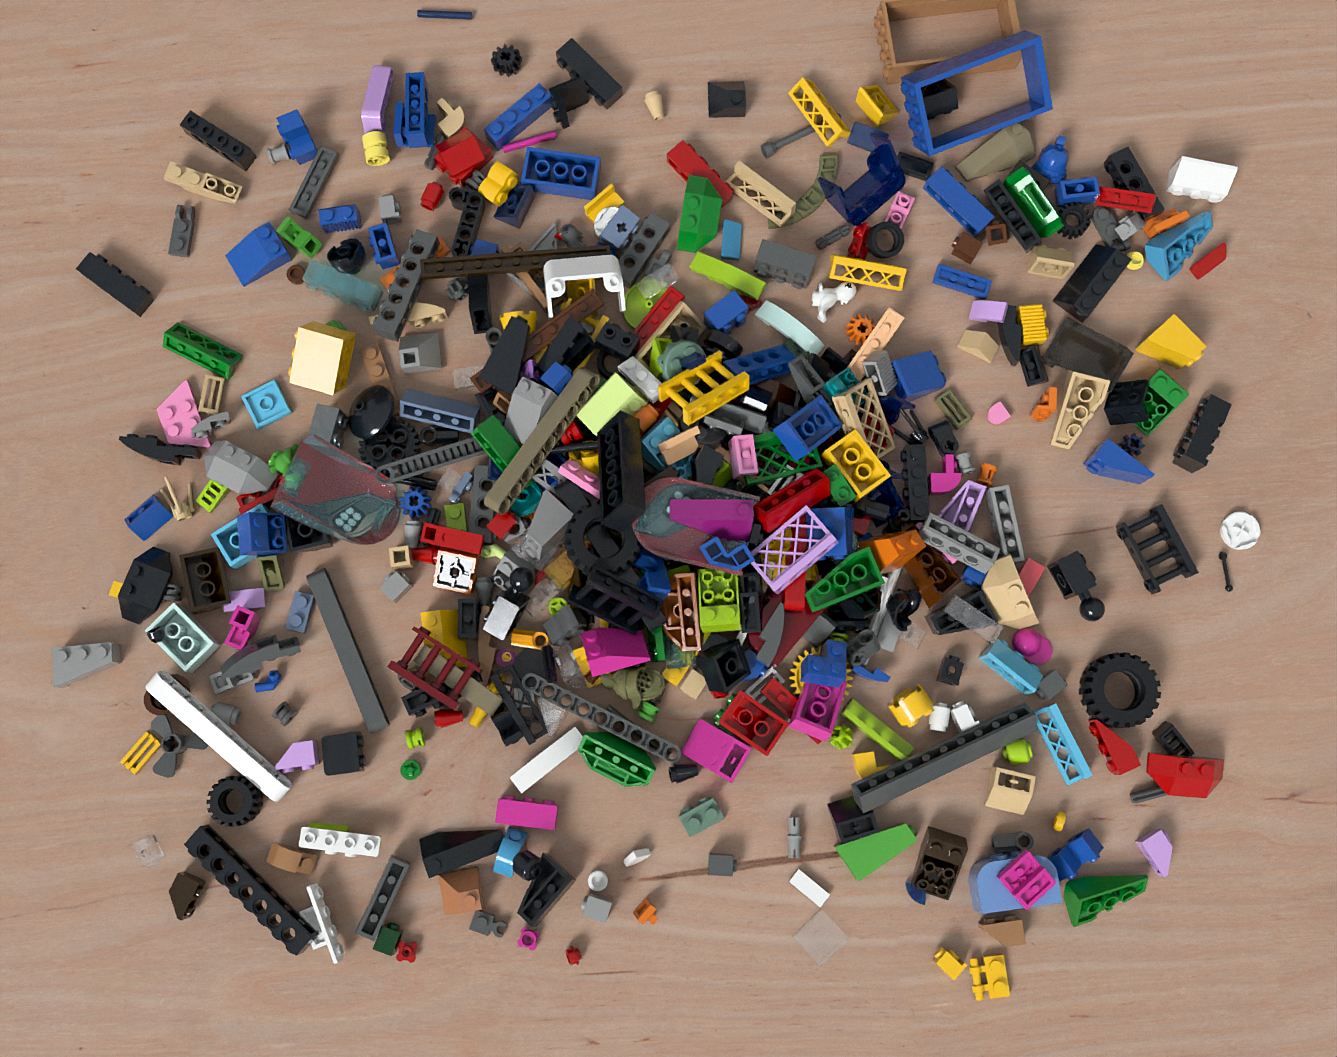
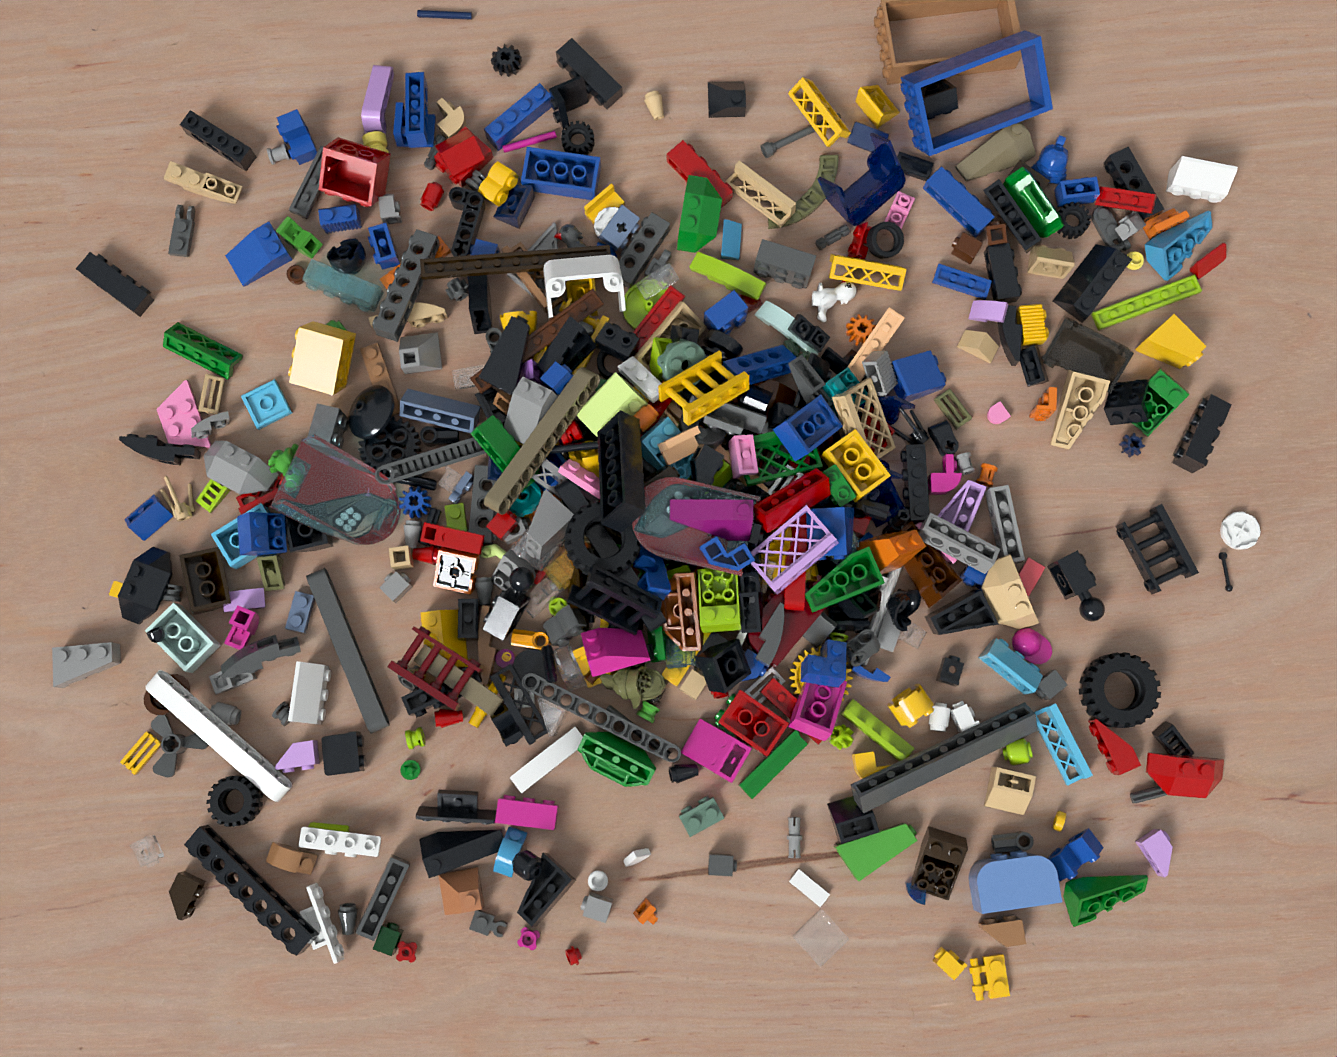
(270, 684): blue arm -> none
(309, 693): none -> white slope
(347, 917): none -> dark grey cone
(354, 171): none -> red container
(457, 807): none -> black bracket
(574, 129): none -> black tyre
(693, 360): clear blue tile -> none
(773, 764): none -> green fence
(808, 333): none -> black slope
(973, 619): clear tile -> none
(1002, 273): none -> black brick
(1026, 879): dark pink slope -> none
(1115, 463): blue slope -> none
(1146, 302): none -> lime tile

